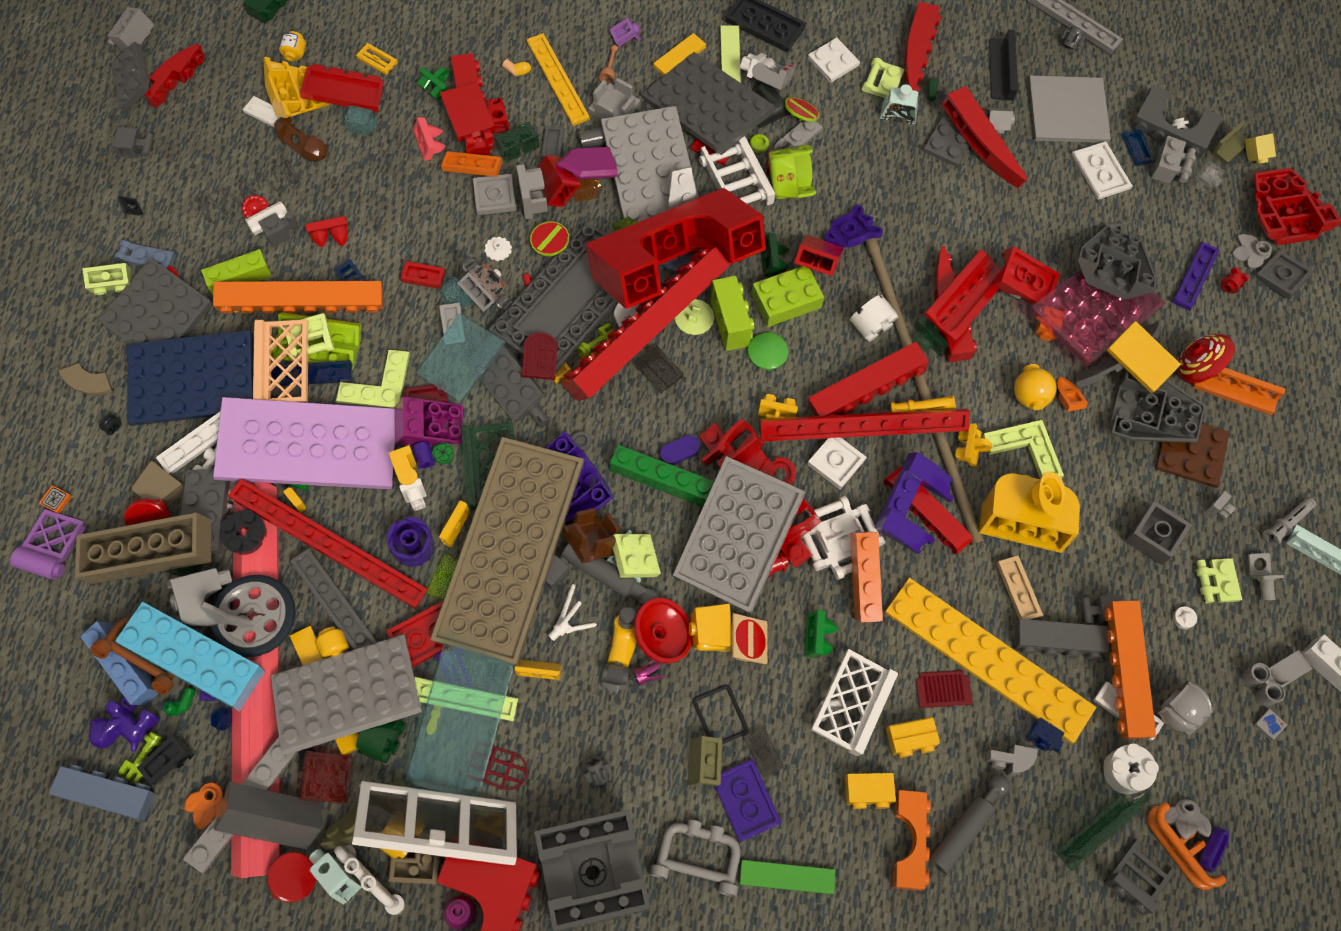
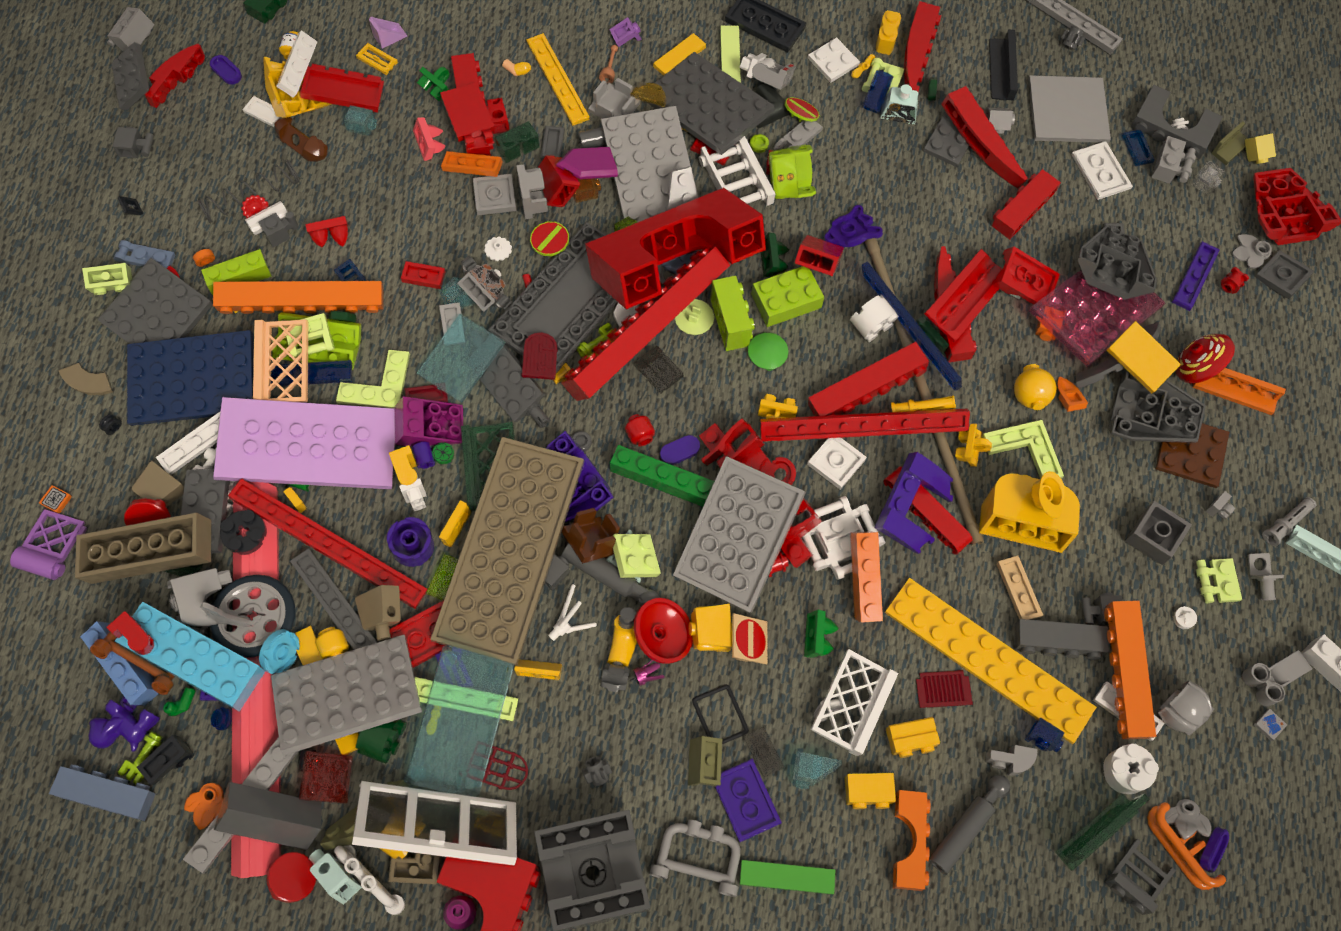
(137, 637): none -> red leg
(203, 257): none -> orange tile
(225, 69): none -> dark purple tile
(279, 651): none -> medium azure tile
(296, 64): none -> white plate
(342, 316): none -> dark green tile
(379, 610): none -> dark tan torso
(386, 31): none -> lavender slope
(639, 430): none -> red head
(650, 93): none -> clear yellow tile
(811, 769): none -> clear light blue slope
(862, 66): none -> yellow piece
(878, 91): none -> clear blue pin
(888, 32): none -> yellow brick
(912, 327): none -> clear blue tile
(1025, 204): none -> red brick

